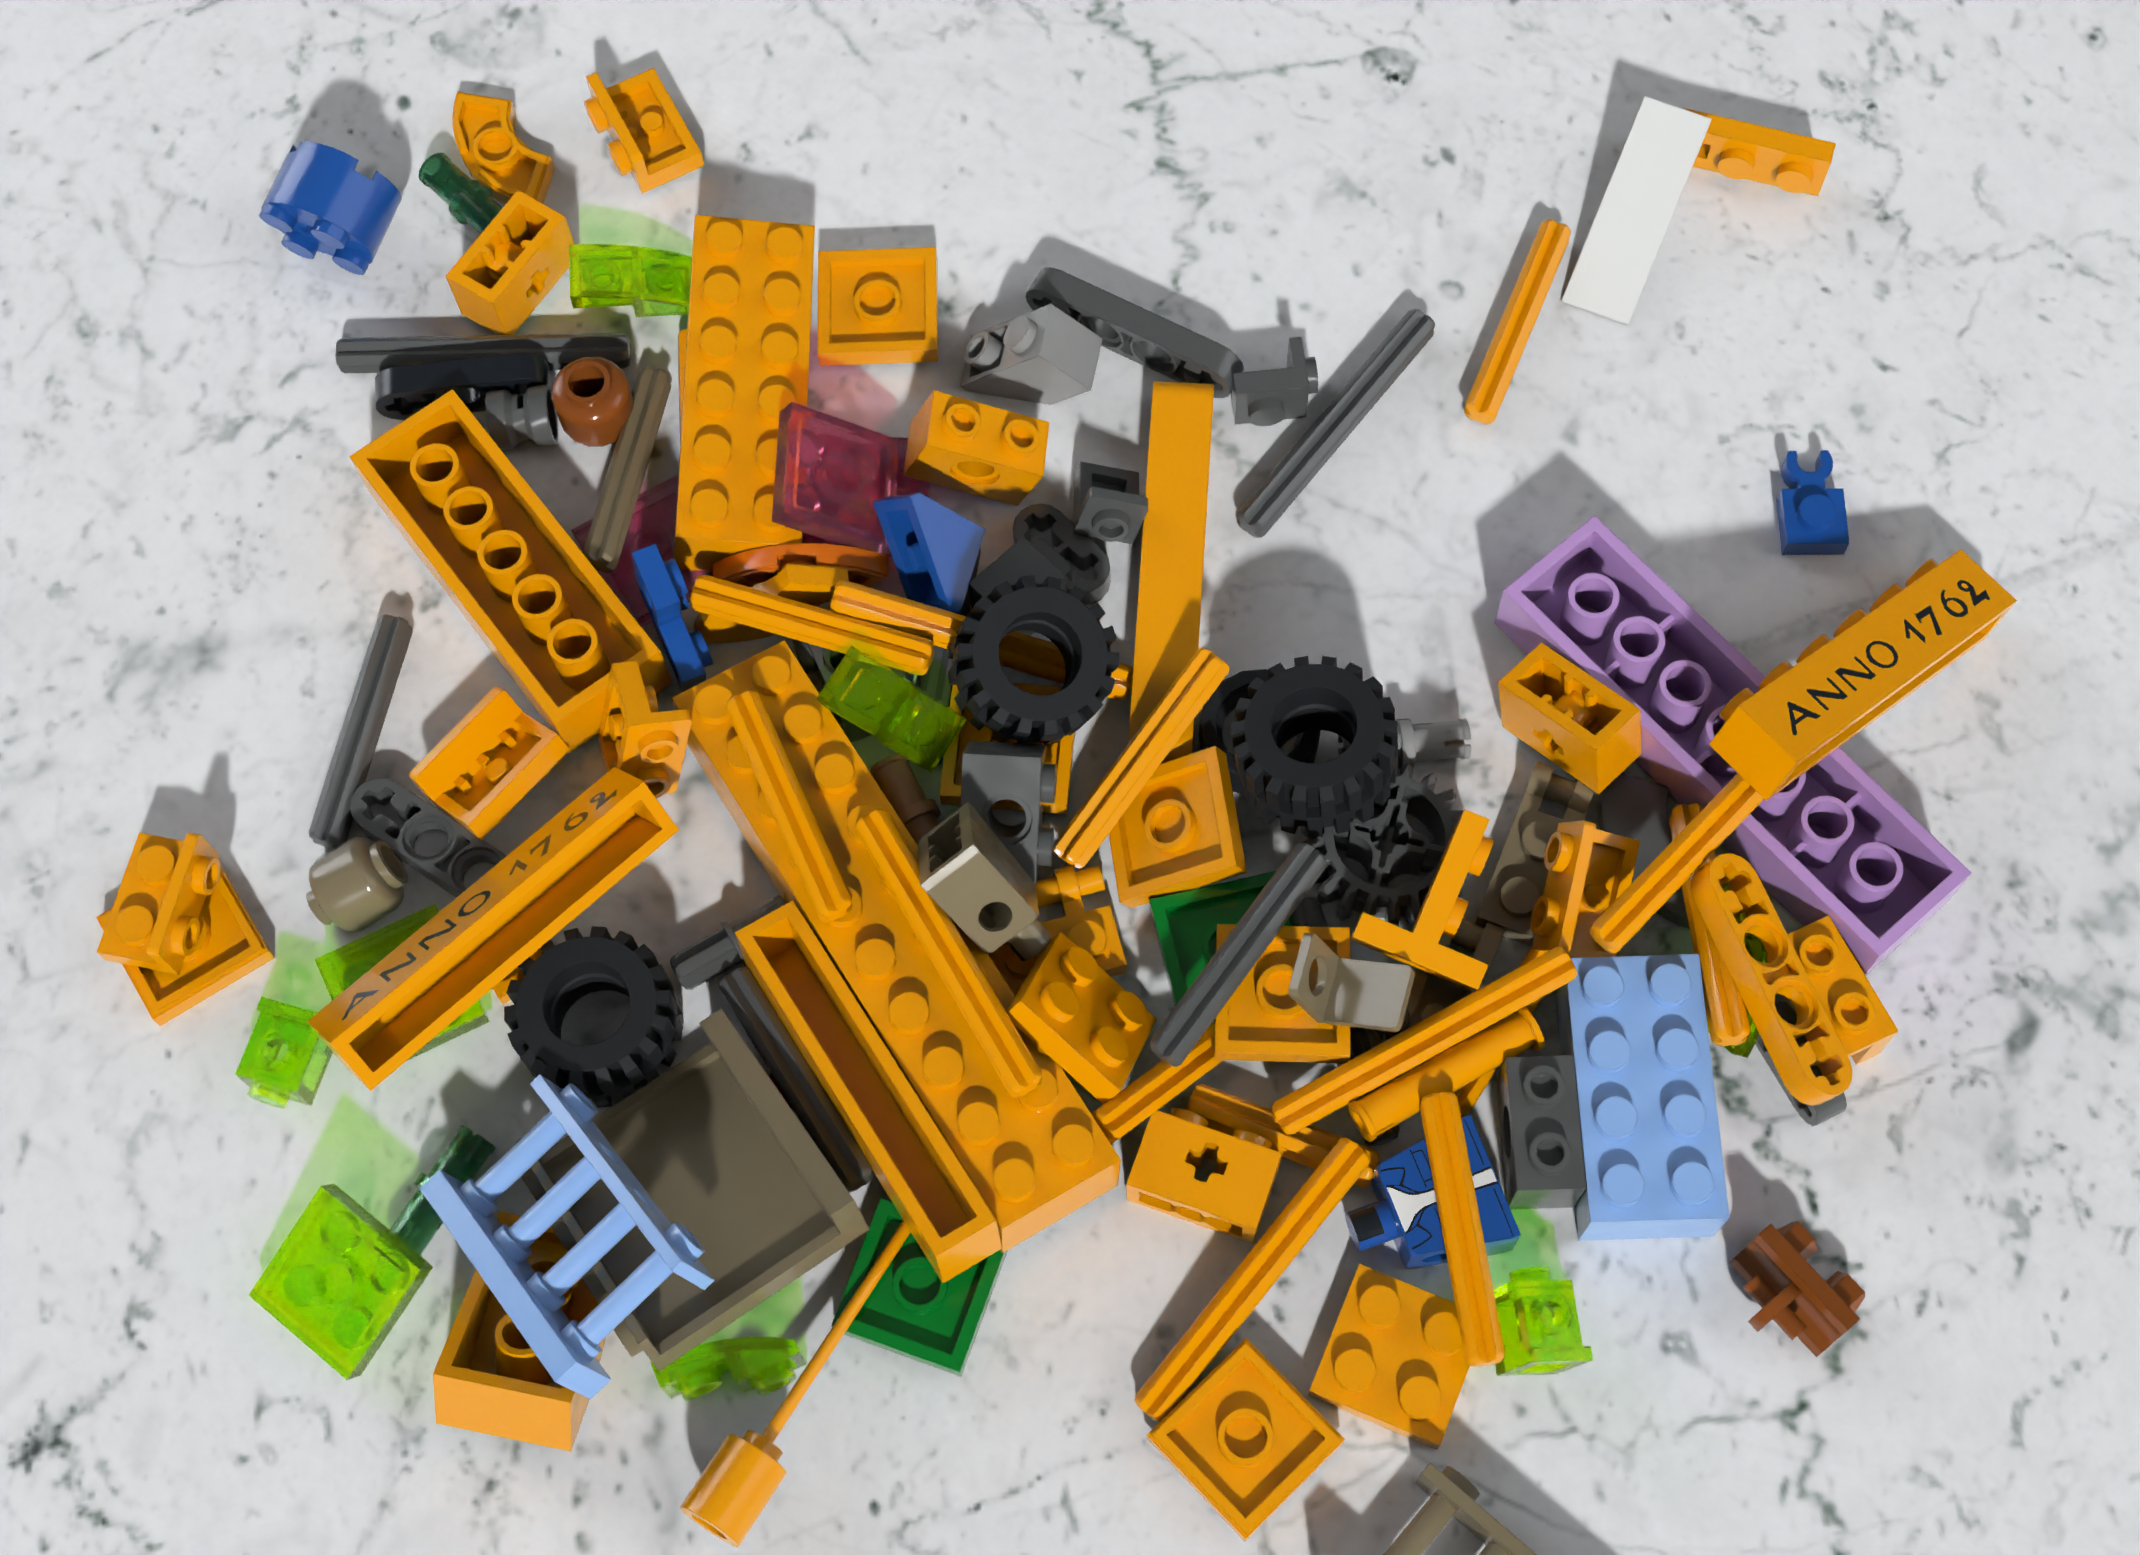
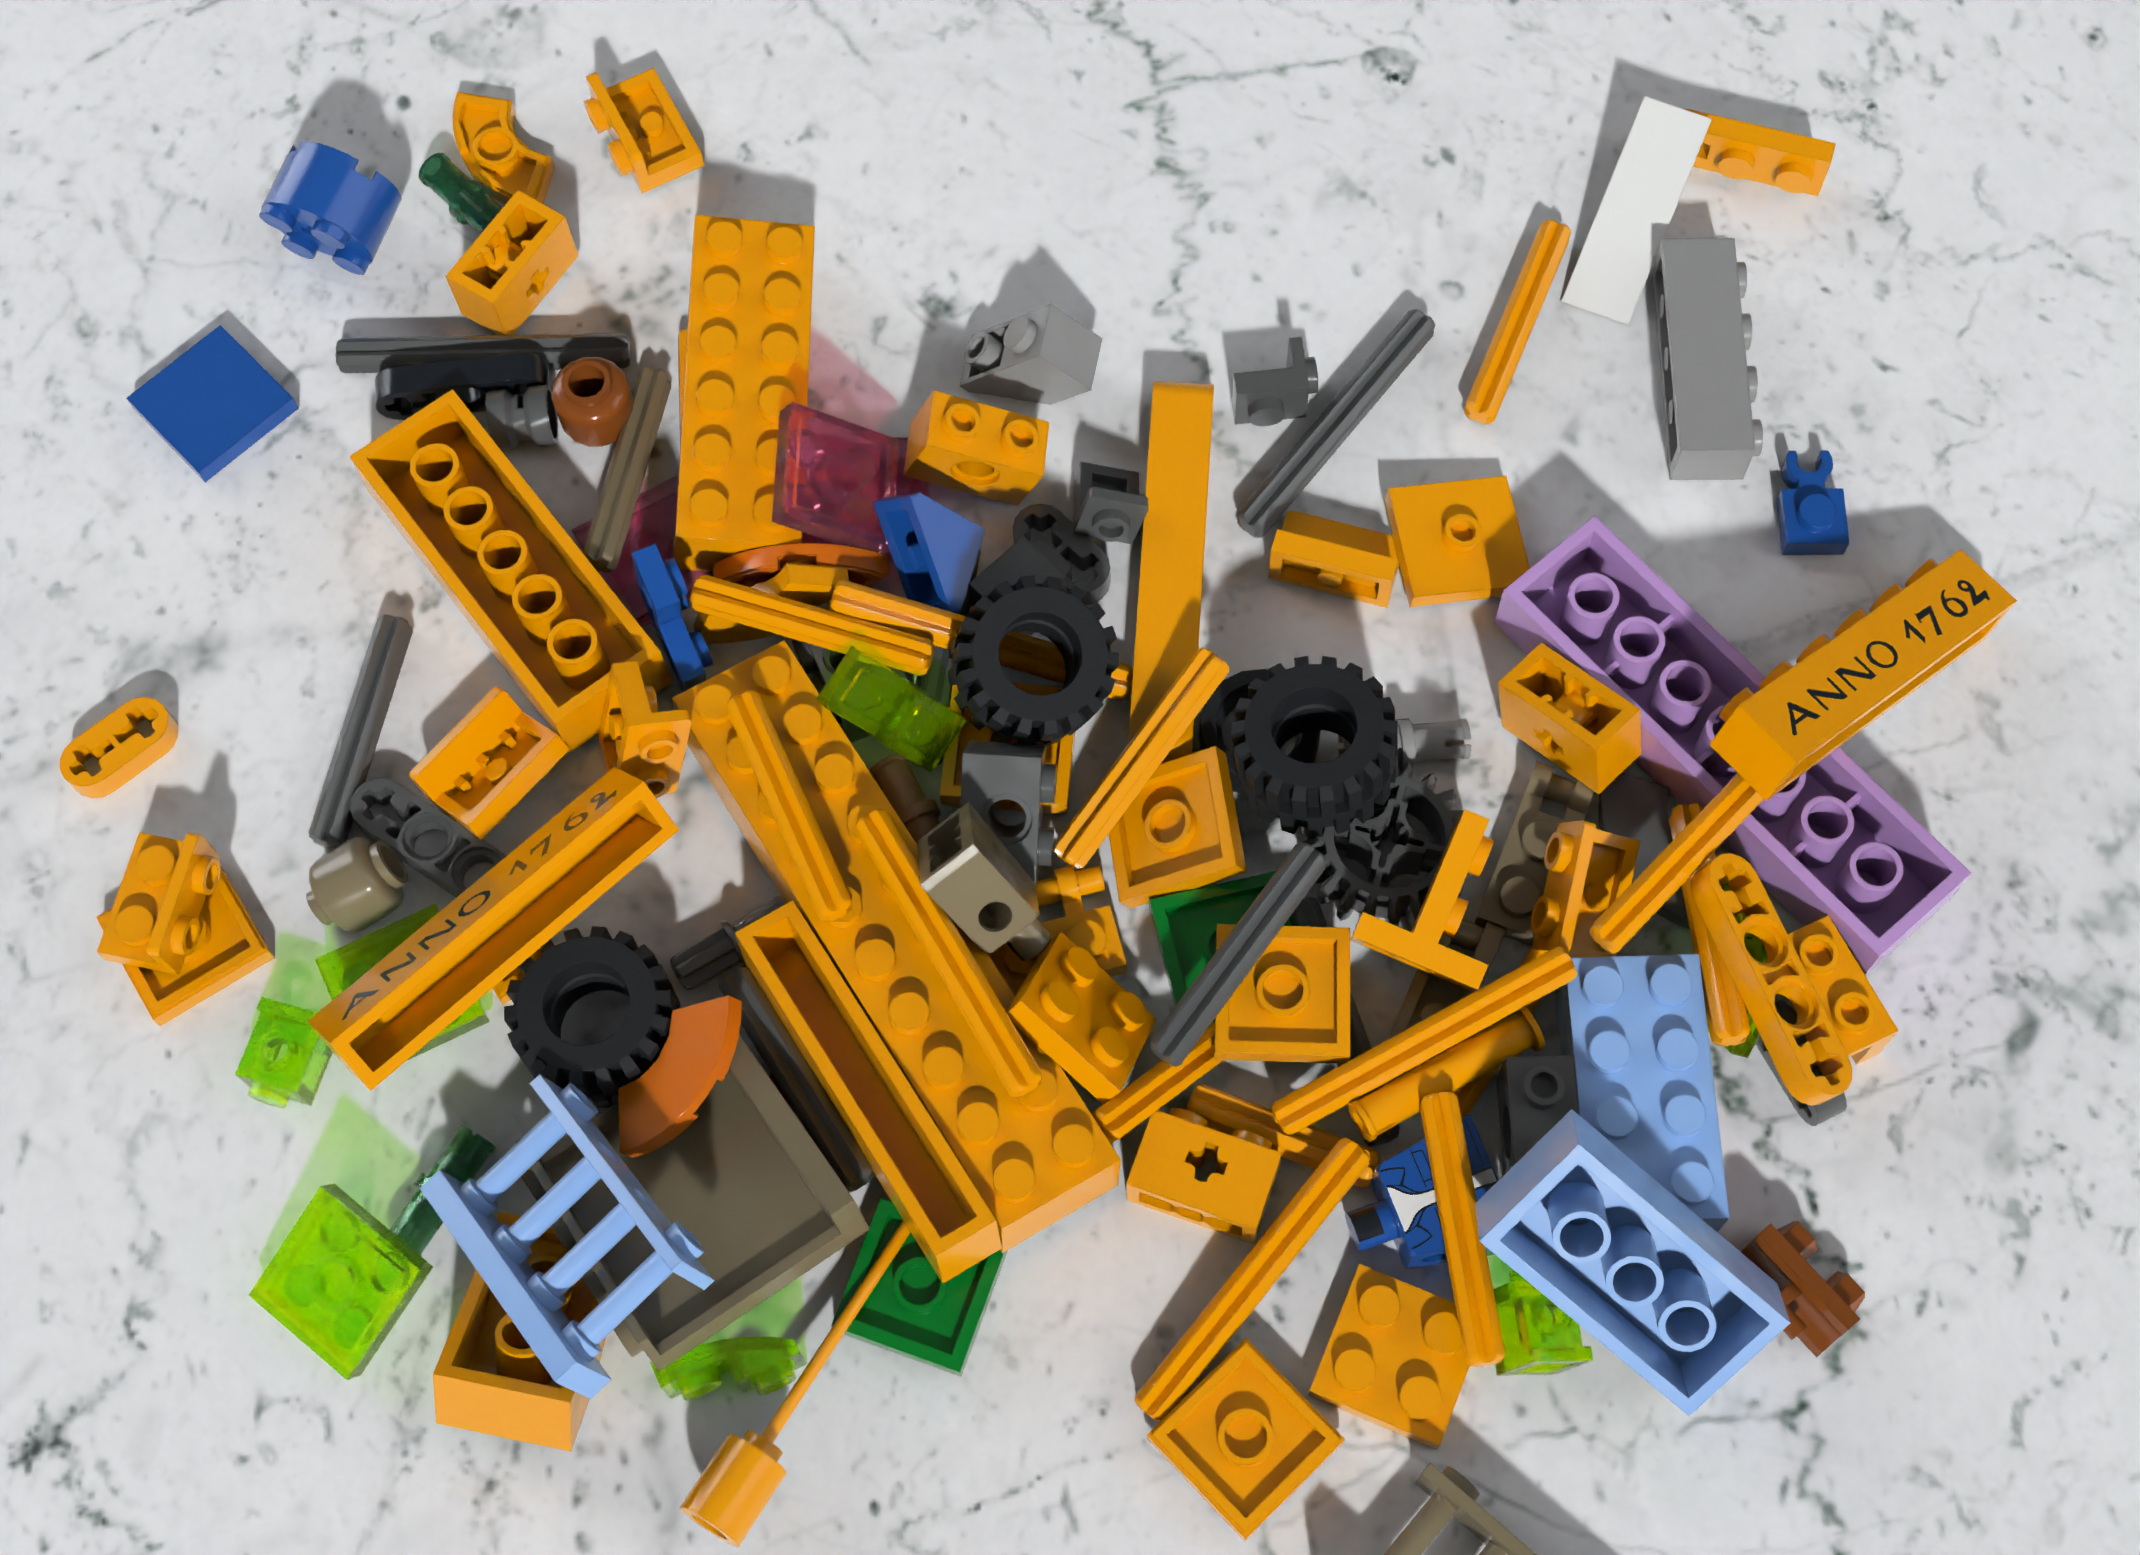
(118, 747): none -> light orange beam
(212, 403): none -> blue tile
(629, 275): clear neon green slope -> none
(677, 1083): none -> orange tile
(878, 306): light orange plate -> none
(1138, 332): dark grey beam -> none
(1334, 558): none -> light orange panel
(1352, 990): dark tan bracket -> none
(1456, 539): none -> light orange plate
(1630, 1263): none -> light blue brick
(1704, 359): none -> light grey brick

